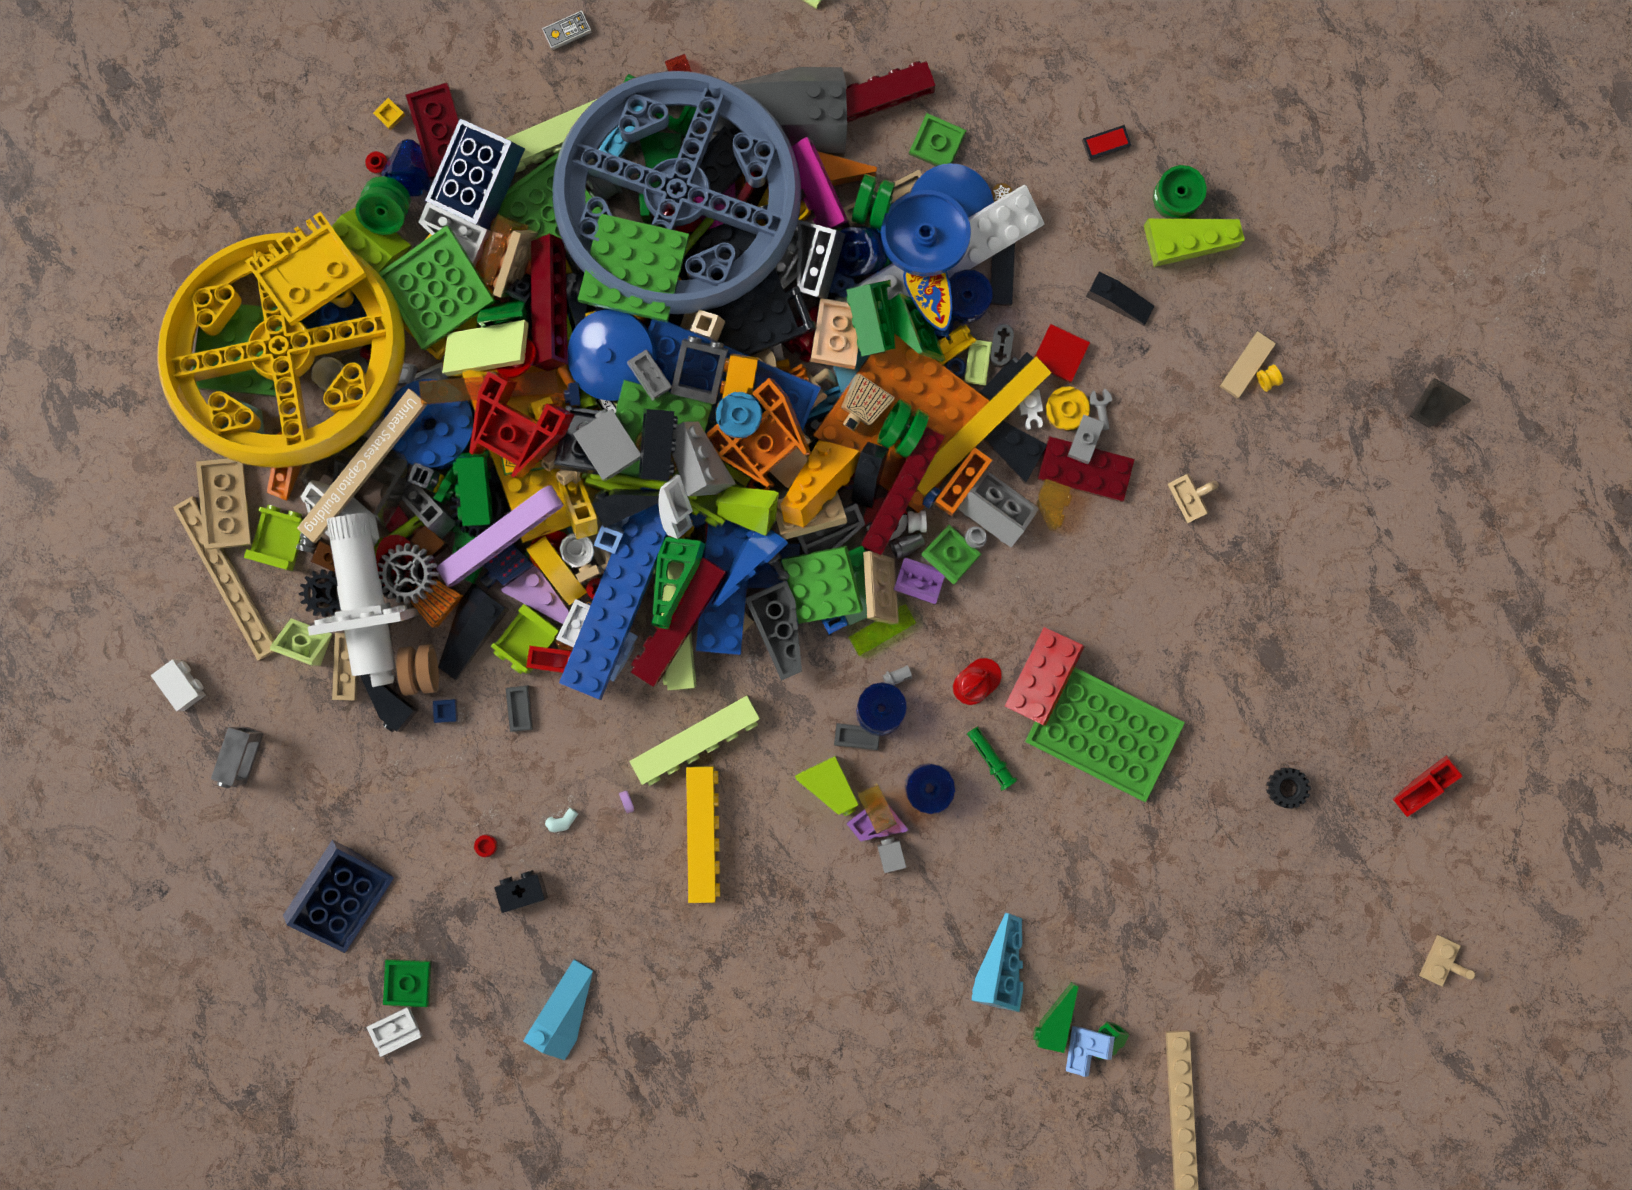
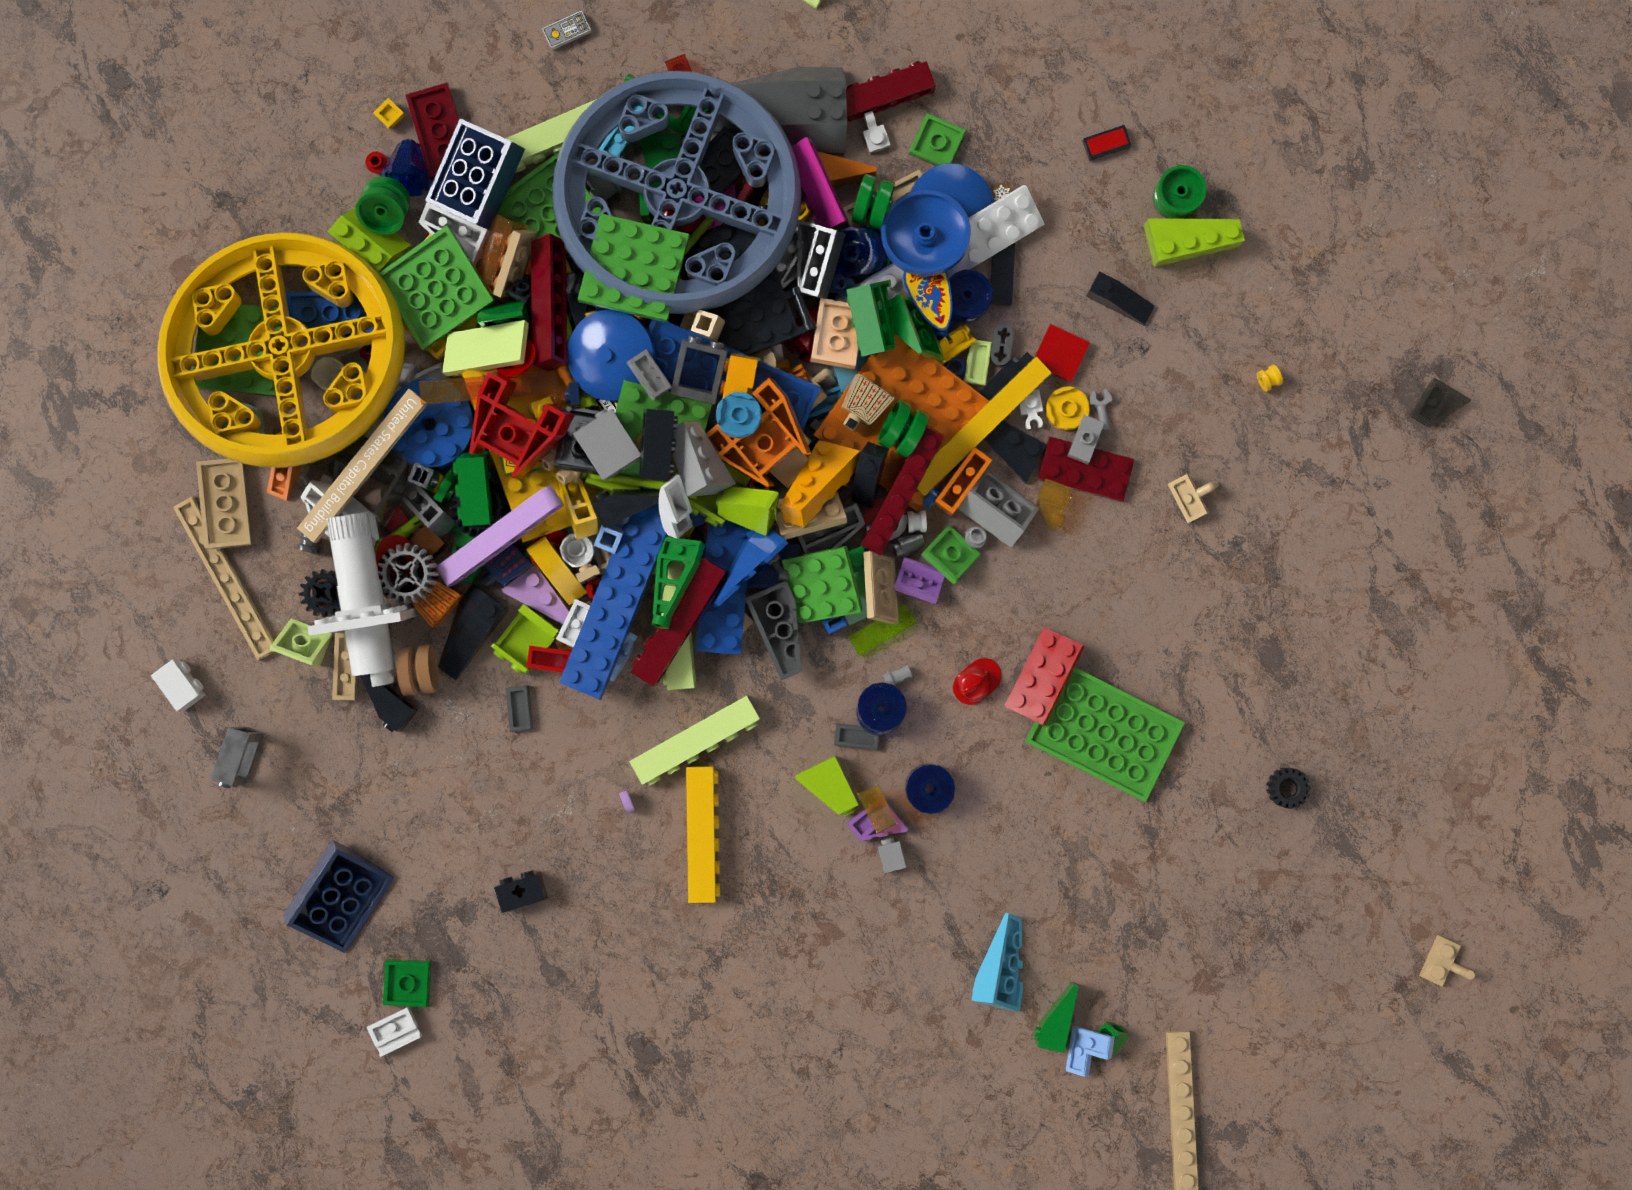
(276, 538): lime panel -> none
(307, 271): yellow hinge -> none
(323, 556): reddish brown brick -> none
(445, 711): dark blue plate -> none
(485, 845): red tile -> none
(561, 824): light aqua arm -> none
(561, 1017): medium azure wedge -> none
(875, 136): none -> white plate
(997, 767): green pin -> none
(1247, 365): tan tile -> none
(1427, 786): red slope -> none

